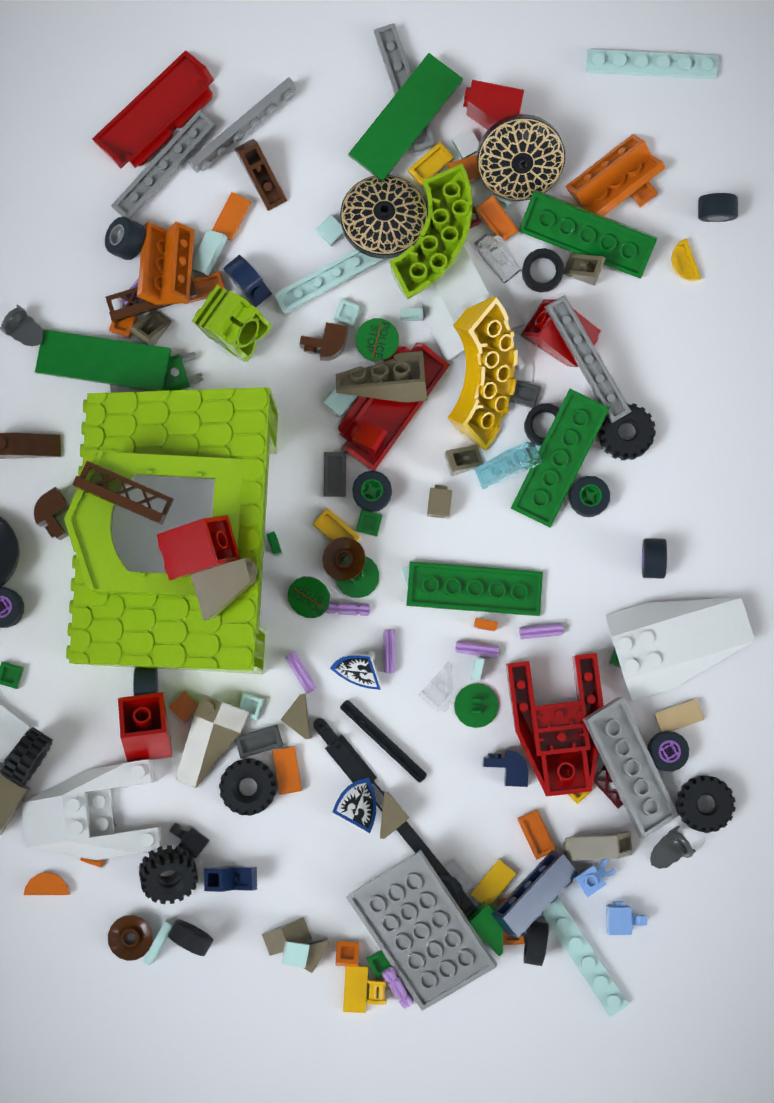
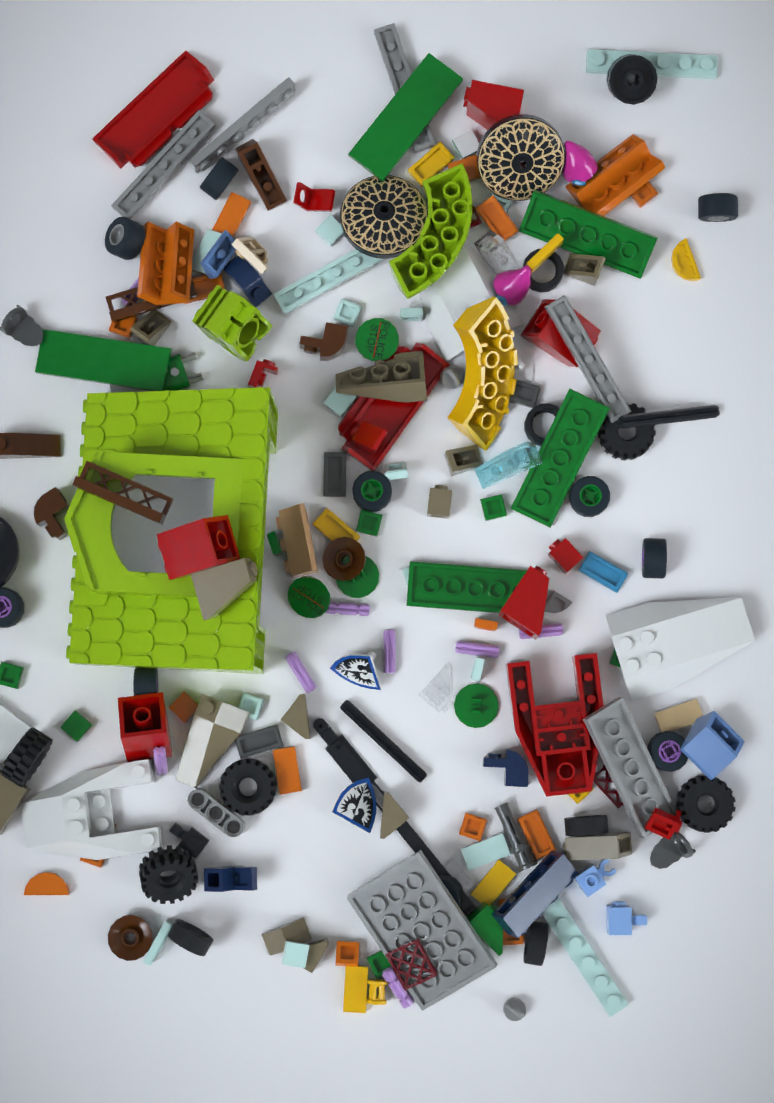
(76, 726): none -> green tile
(160, 760): none -> lavender axle
(205, 811): none -> light grey beam
(218, 255): none -> medium blue slope
(219, 178): none -> black wheel
(252, 251): none -> tan wing
(258, 377): none -> red bracket
(297, 541): none -> light nougat slope
(315, 199): none -> red bracket
(396, 470): none -> light aqua tile
(424, 956): none -> dark red window
(451, 377): none -> light grey tile
(472, 826): none -> orange tile
(485, 851): none -> light aqua tile
(493, 507): none -> green tile
(512, 285): none -> dark pink hat
(514, 1009): none -> light grey tile
(519, 847): none -> dark grey pin
(527, 602): none -> red slope
(543, 254): none -> yellow tile
(557, 603): none -> light grey tile
(564, 555): none -> red brick
(578, 164): none -> dark pink hat
(586, 825): none -> black tyre
(603, 572): none -> dark azure tile
(644, 82): none -> black wheel
(664, 823): none -> red bracket
(668, 416): none -> black axle
(711, 744): none -> medium blue slope

